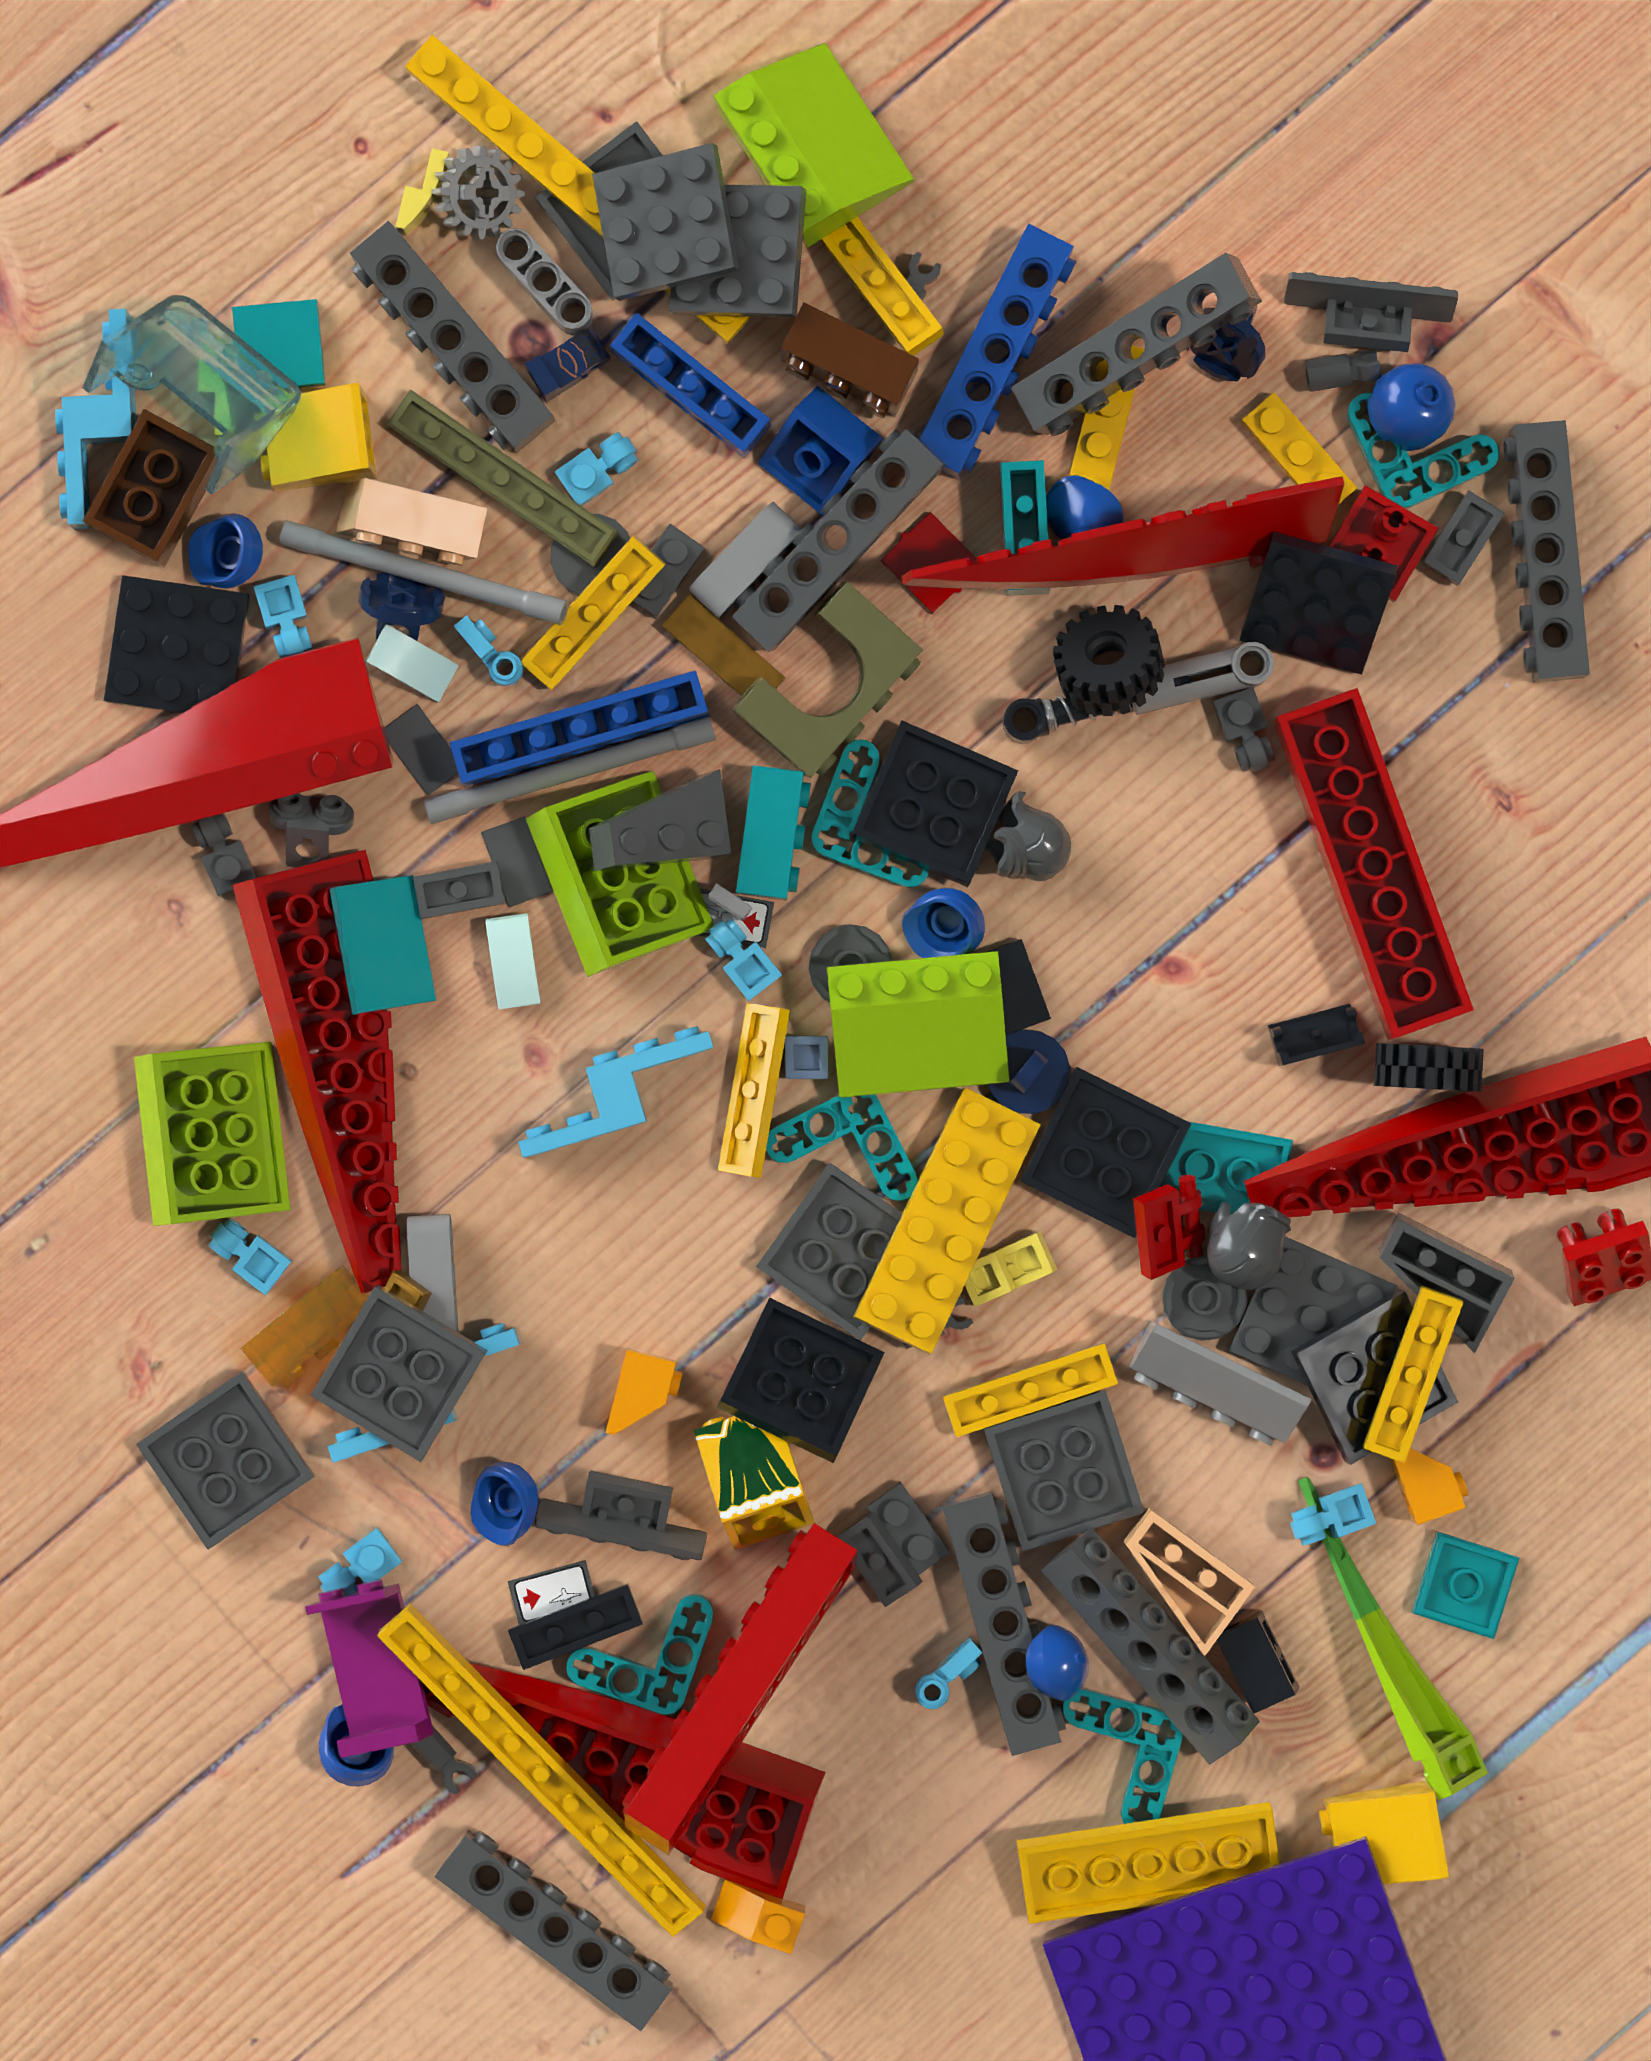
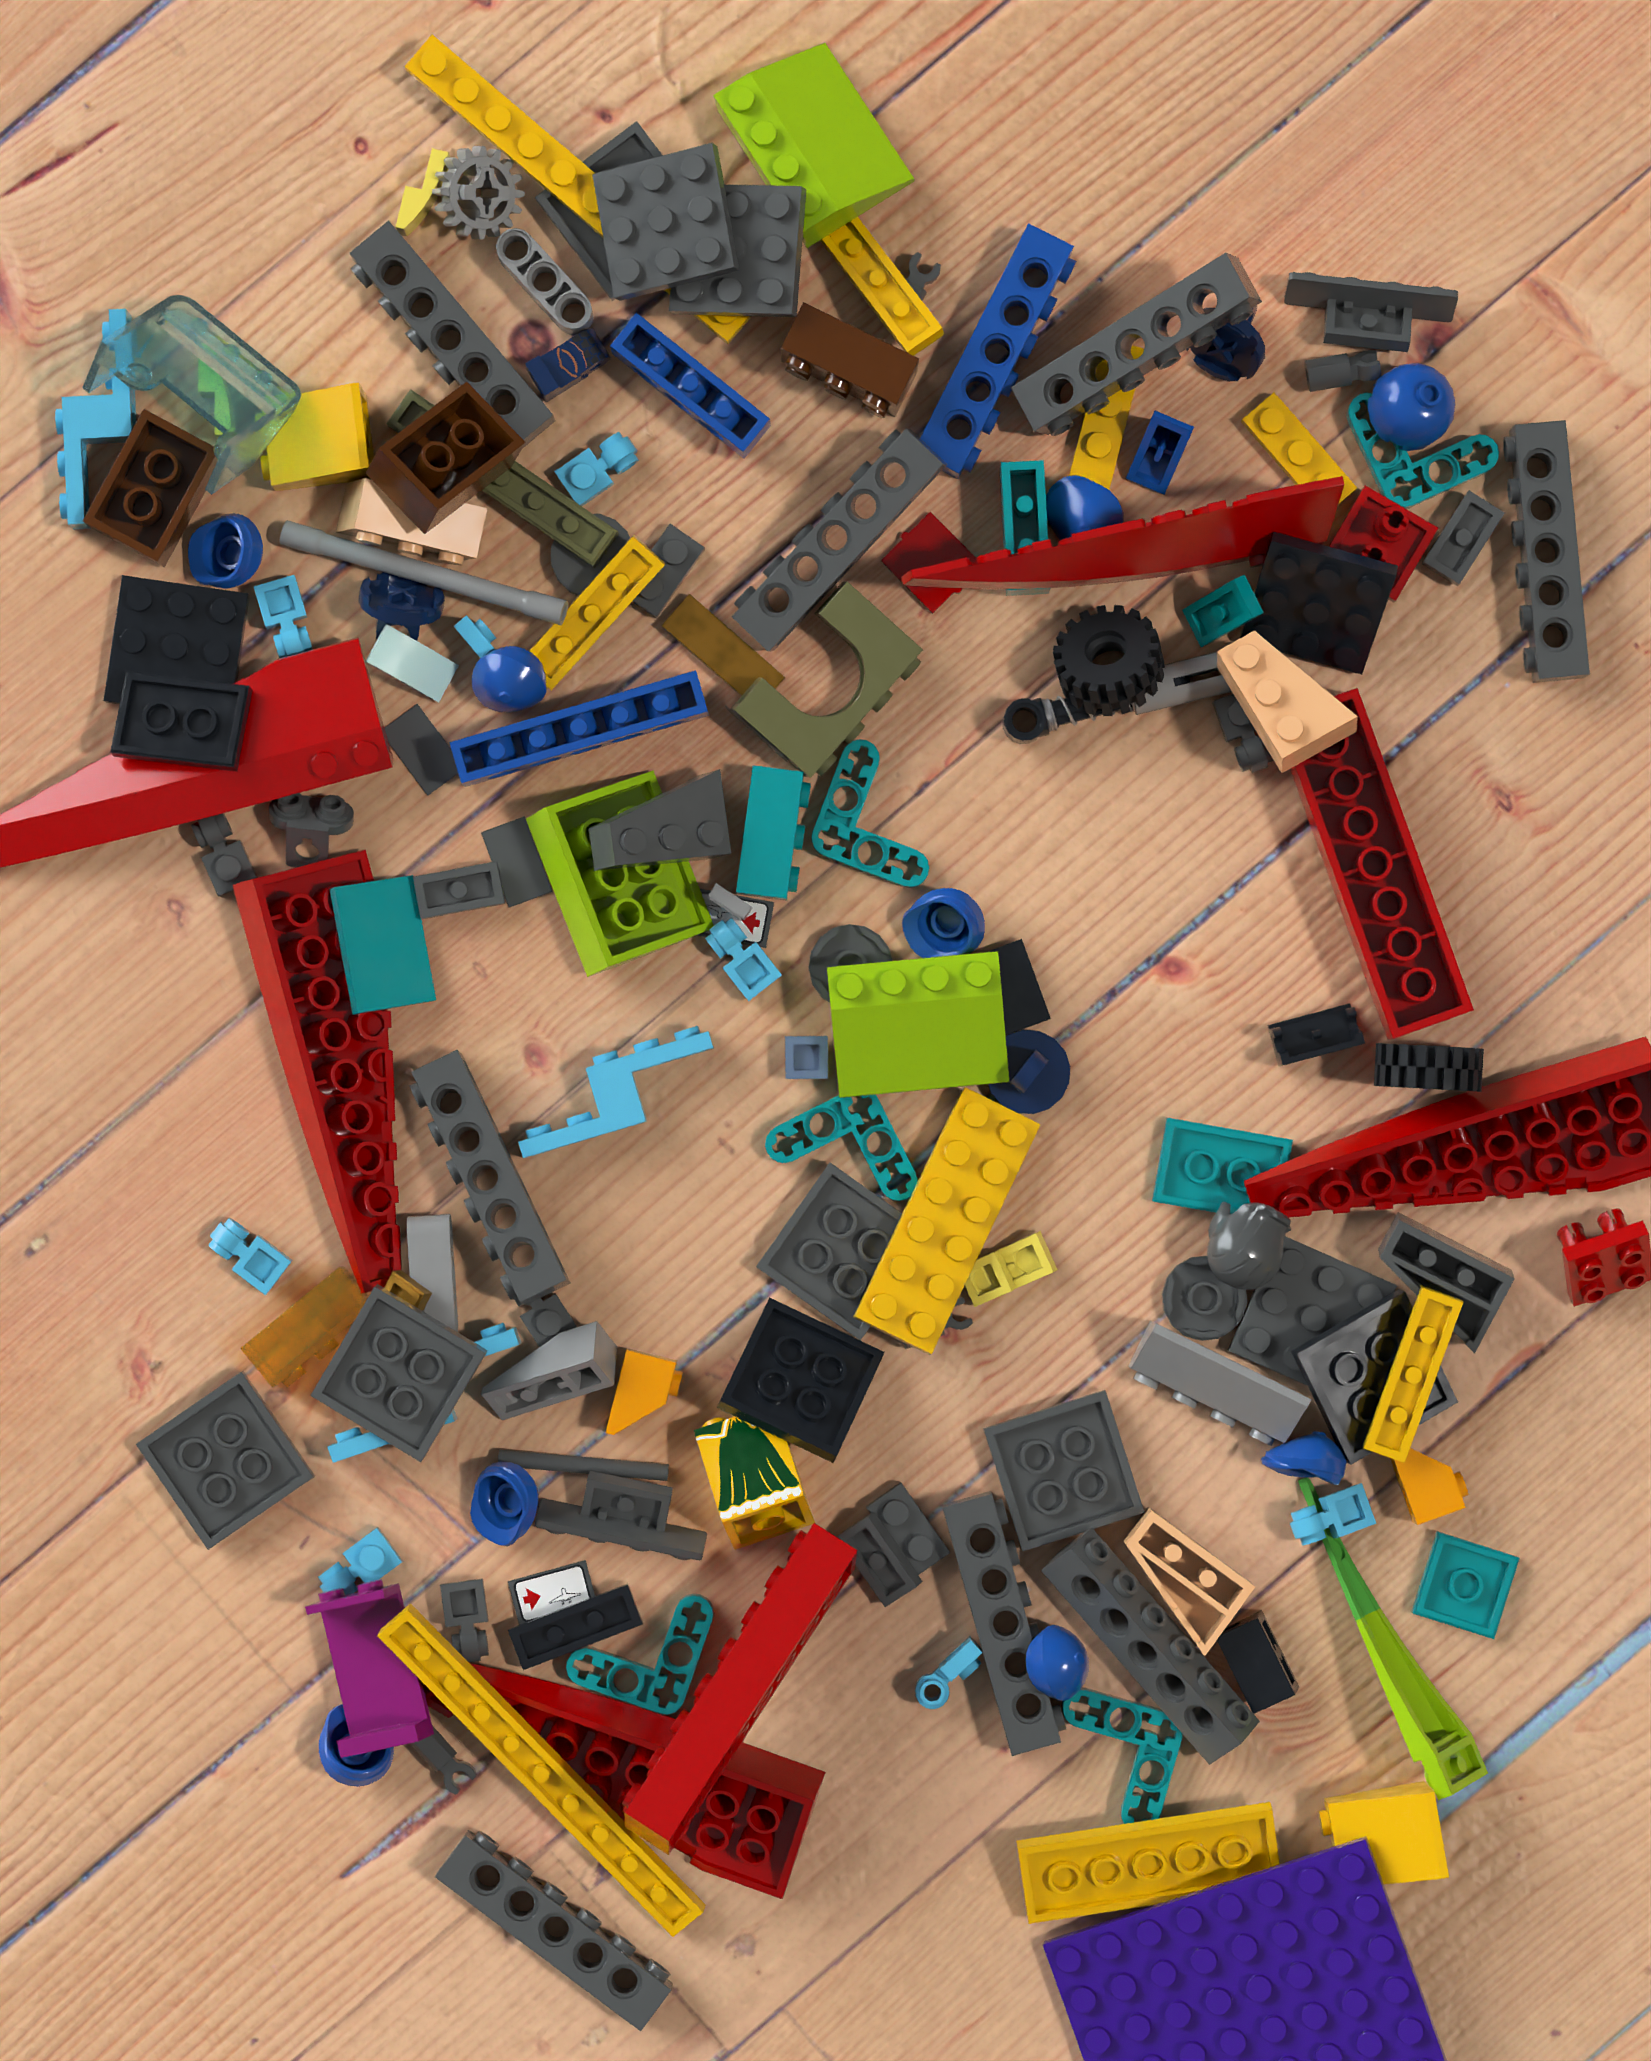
(181, 721): none -> black tile
(212, 1133): lime slope -> none
(286, 336): teal tile -> none
(445, 457): none -> reddish brown brick
(463, 801): light grey piece -> none
(464, 1605): none -> dark grey plate
(509, 679): none -> blue hat
(513, 961): light aqua slope -> none
(546, 1270): none -> dark grey brick
(546, 1319): none -> dark grey plate
(555, 1372): none -> light grey slope
(583, 1465): none -> dark grey piece
(745, 560): light grey beam -> none
(753, 1090): yellow plate -> none
(756, 733): none -> dark grey sticker
(759, 1916): light orange slope -> none
(819, 449): blue slope -> none
(934, 803): black plate -> none
(1029, 842): dark grey hair -> none
(1030, 1390): yellow plate -> none
(1104, 1150): black plate -> none
(1159, 452): none -> blue slope
(1160, 1228): red plate -> none
(1222, 611): none -> teal plate
(1283, 702): none -> light nougat wedge
(1308, 1457): none -> blue hat

